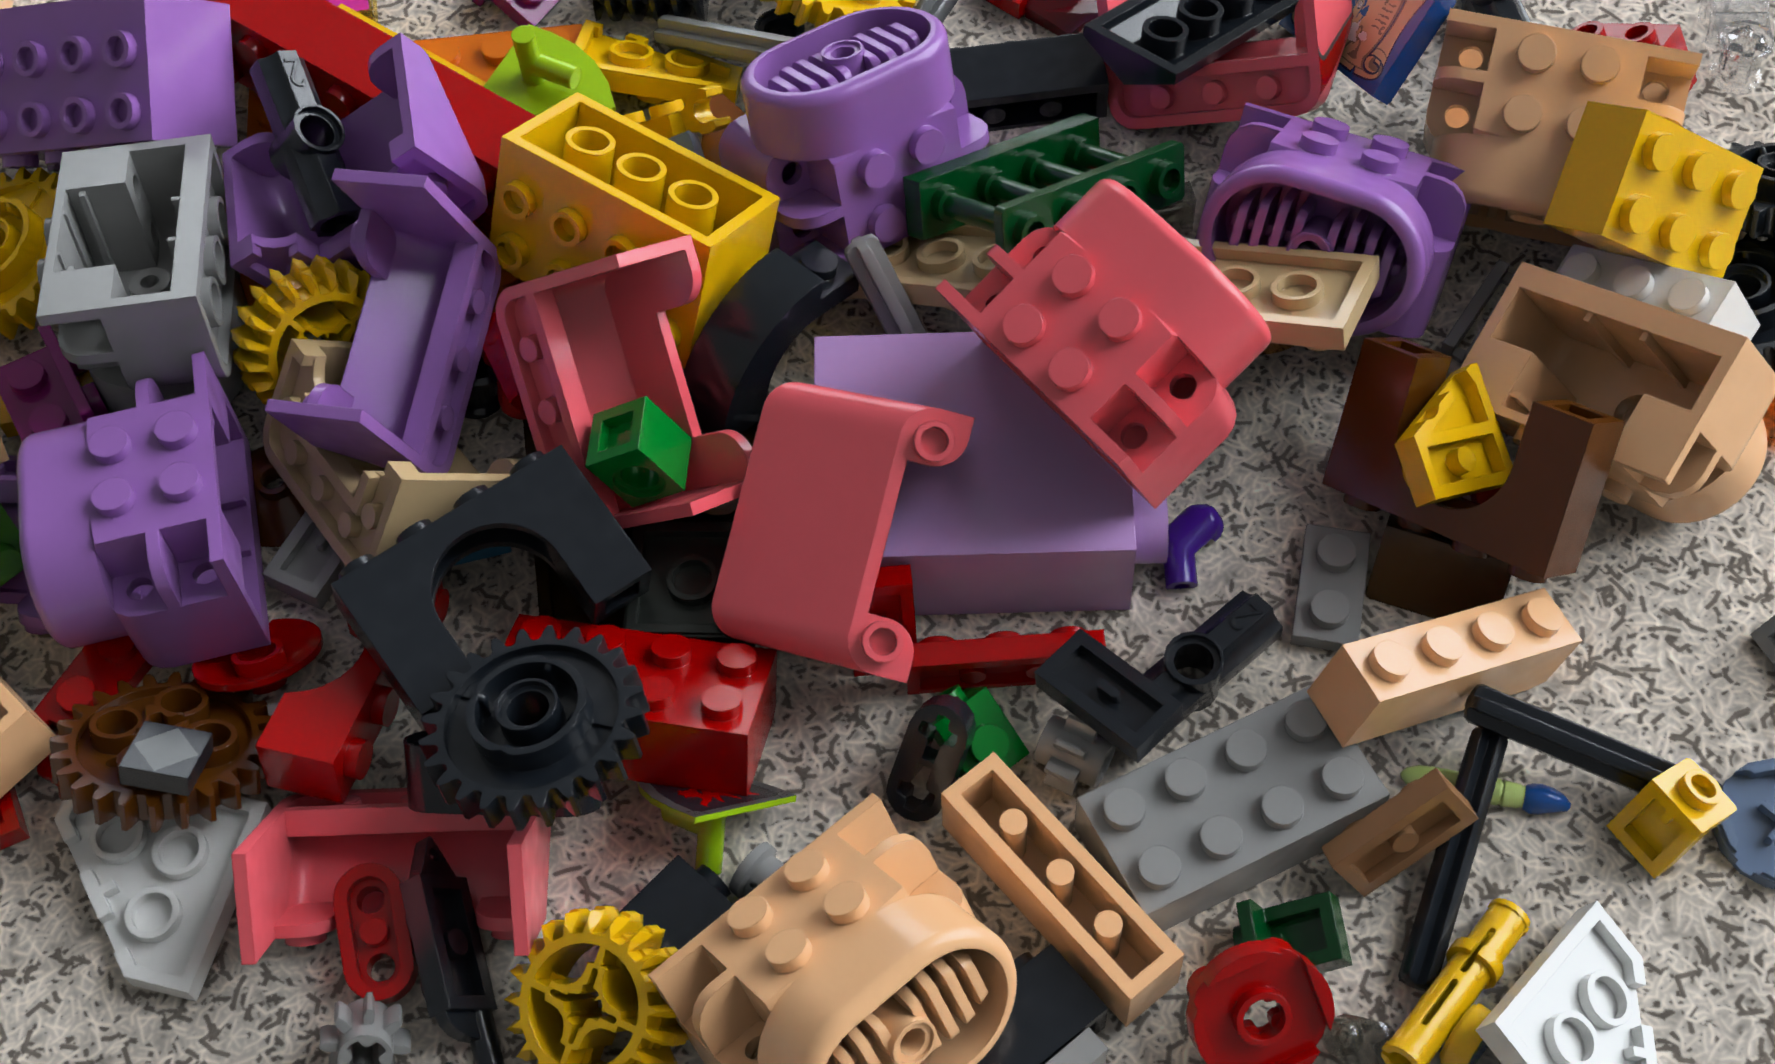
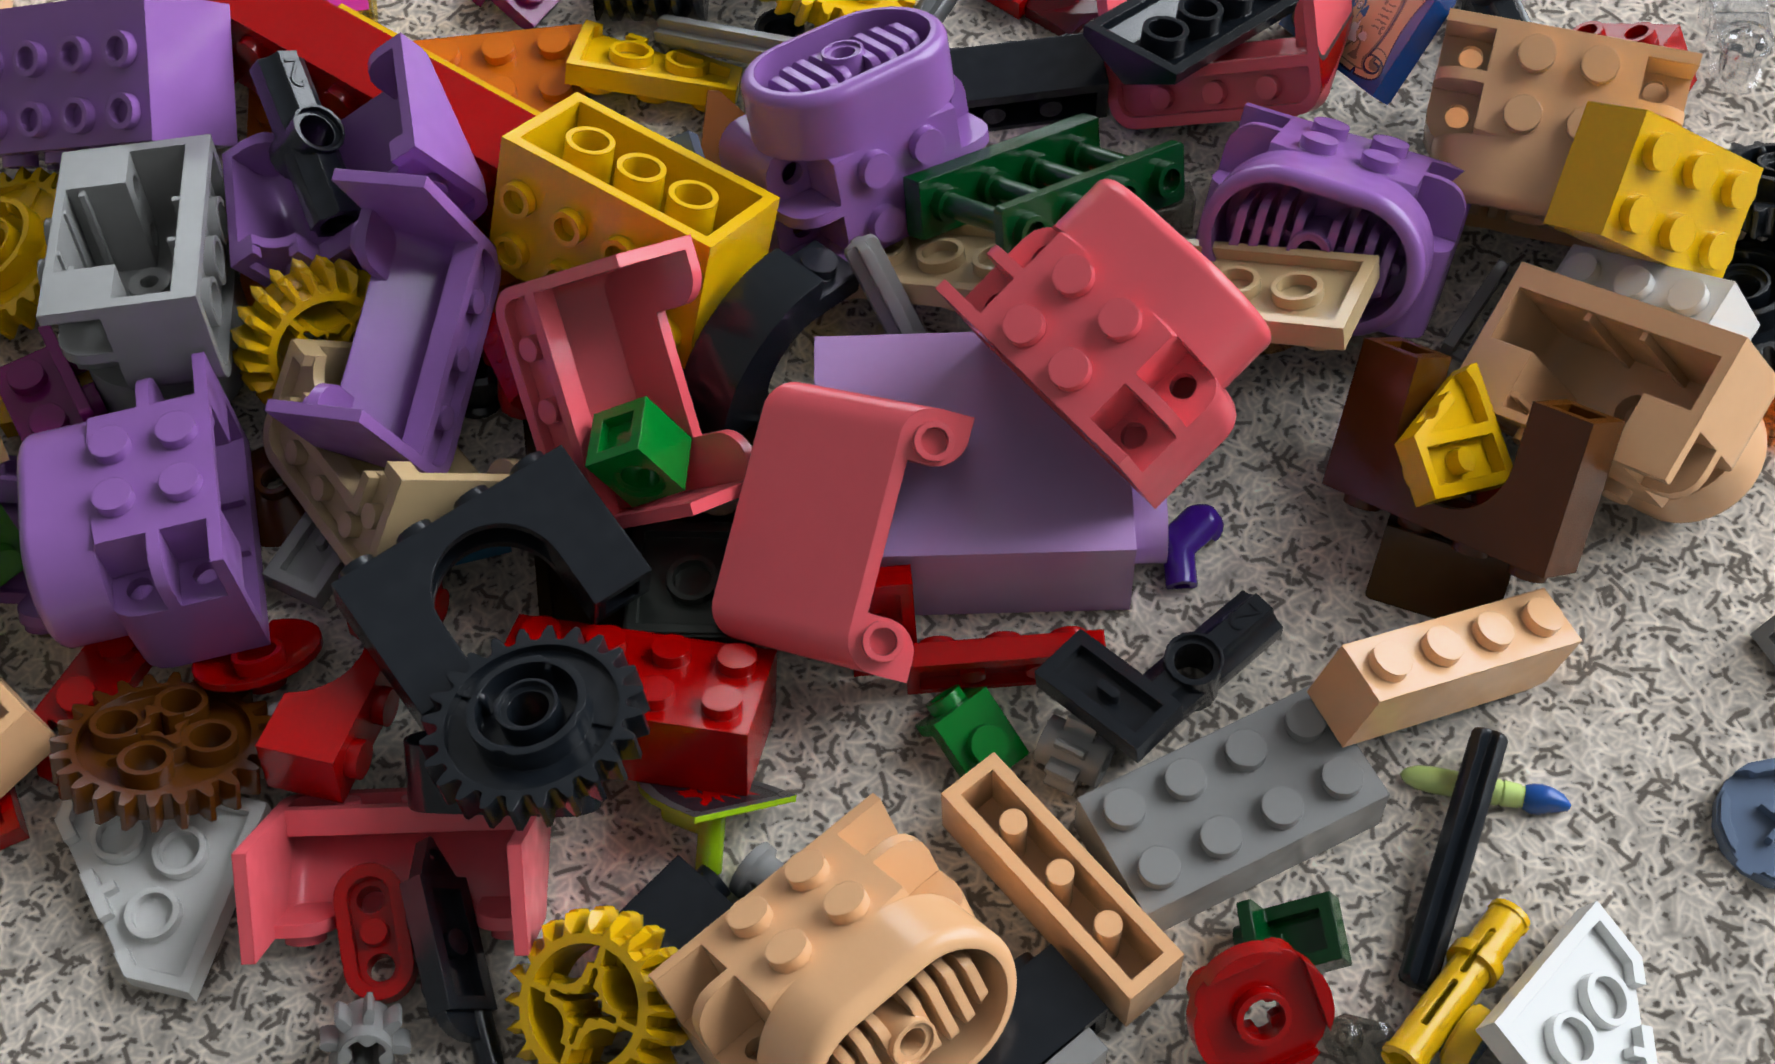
(166, 758): black tile -> none
(546, 70): lime shield -> none
(673, 118): yellow plate -> none
(917, 752): black beam -> none
(1330, 587): light grey plate -> none
(1399, 832): medium nougat plate -> none
(1562, 738): black axle -> none
(1671, 816): yellow bracket -> none

